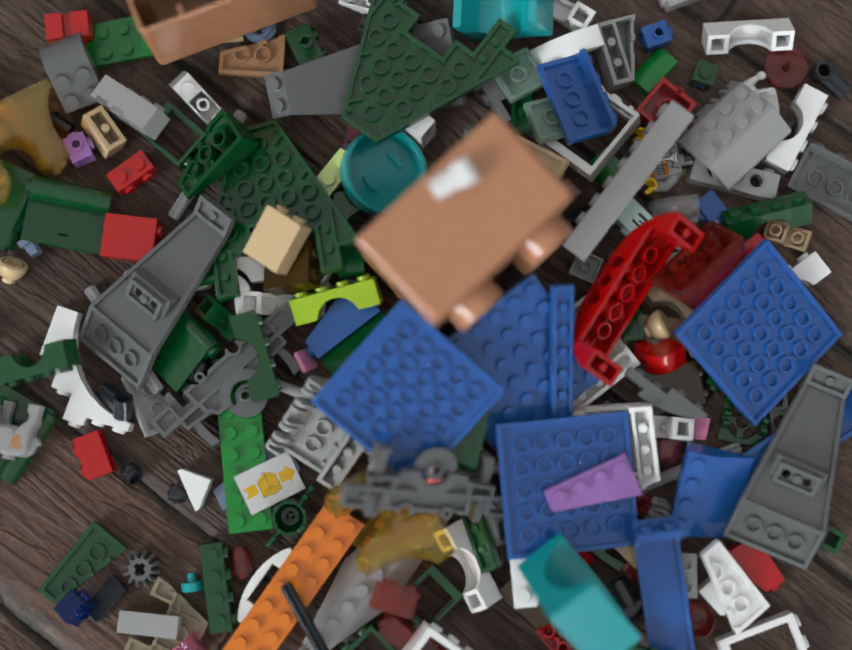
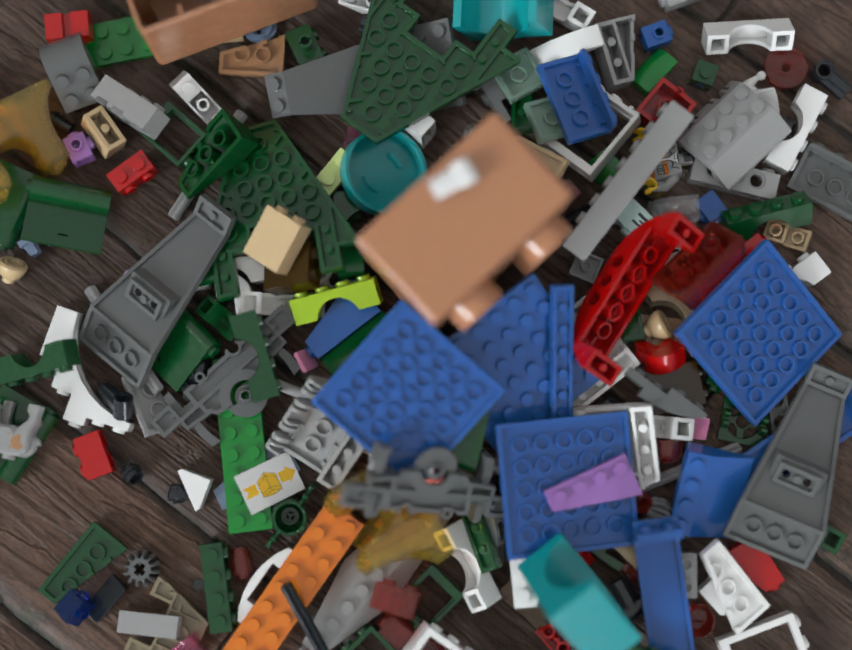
(129, 236): red brick -> none
(192, 585): teal tile -> none

